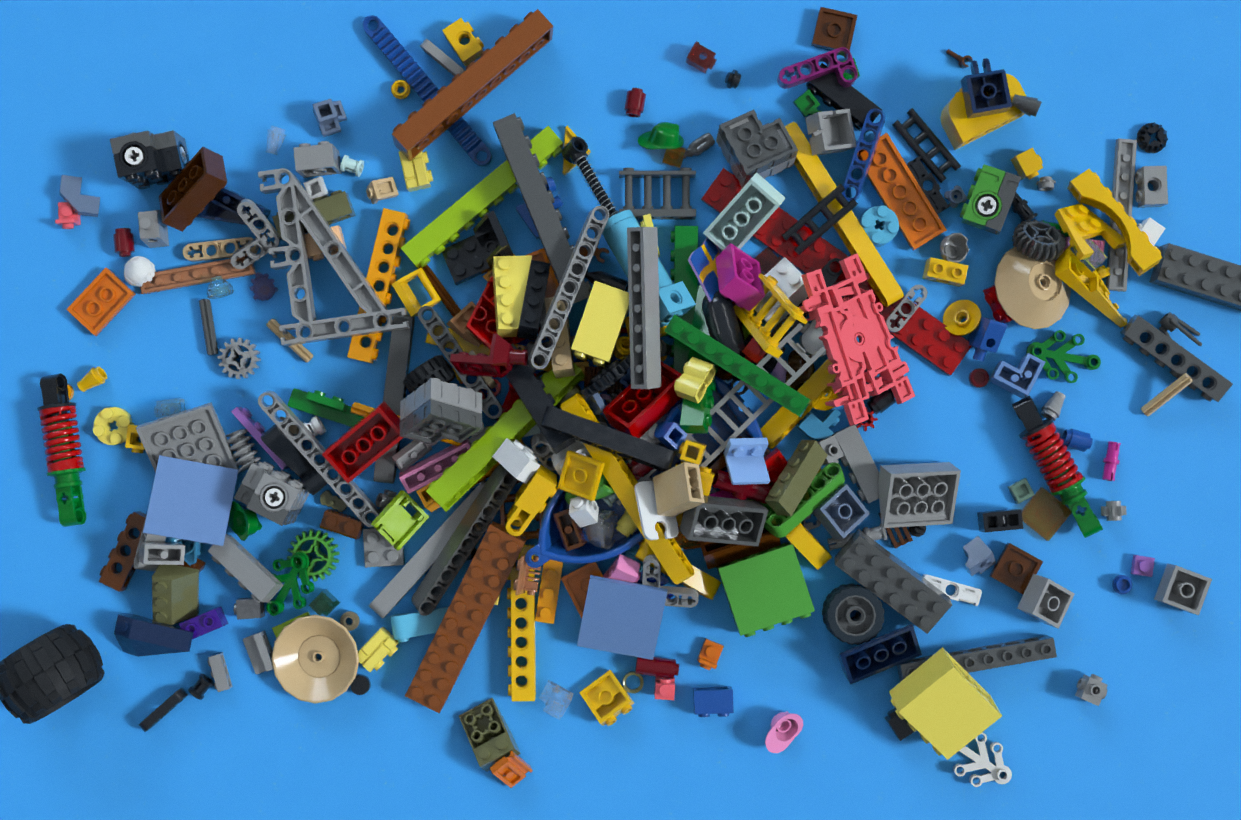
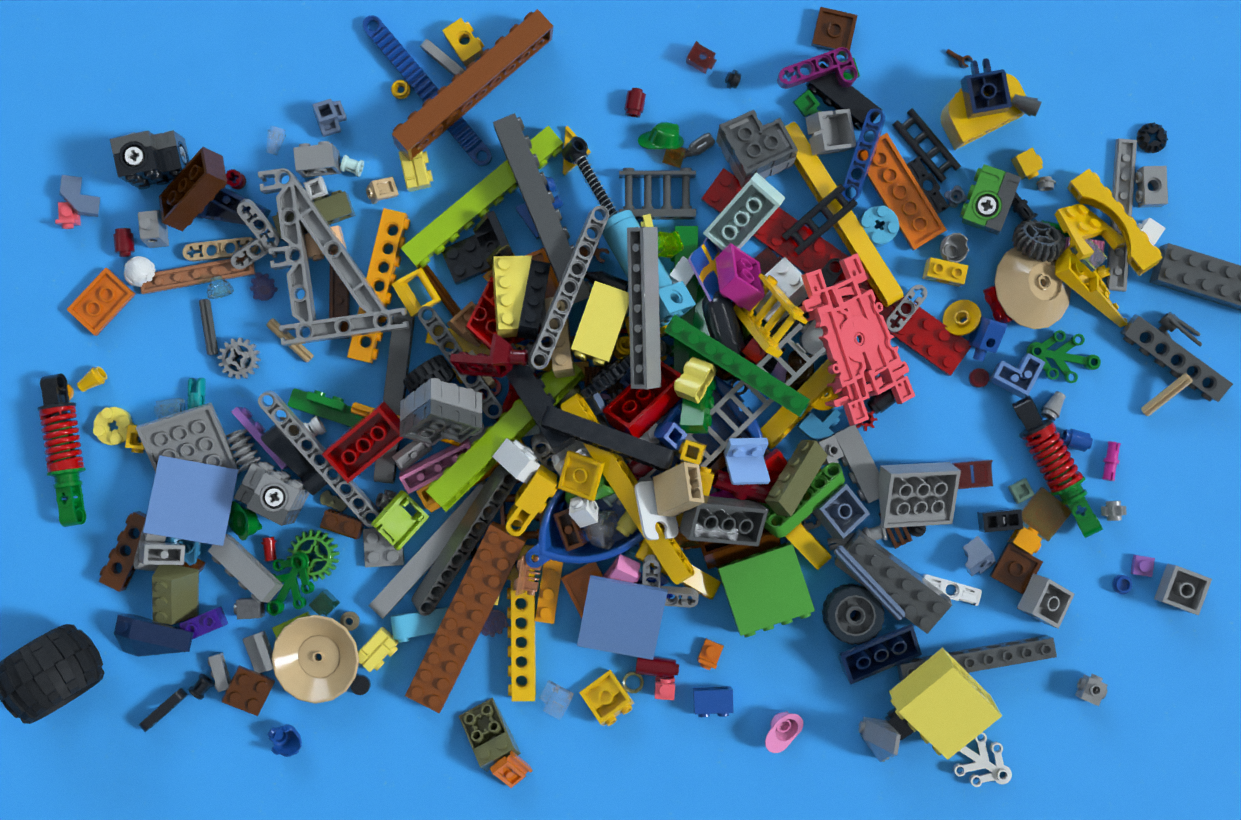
(196, 392): none -> teal hinge
(240, 182): none -> dark red bush
(248, 690): none -> reddish brown plate
(269, 548): none -> red pin
(285, 740): none -> blue hair
(338, 299): none -> reddish brown tile
(495, 623): none -> piece
(669, 244): none -> clear neon green brick
(682, 272): none -> white brick
(869, 582): none -> sand blue axle
(880, 737): none -> light grey wedge
(982, 474): none -> clear red piece
(1026, 539): none -> light orange brick

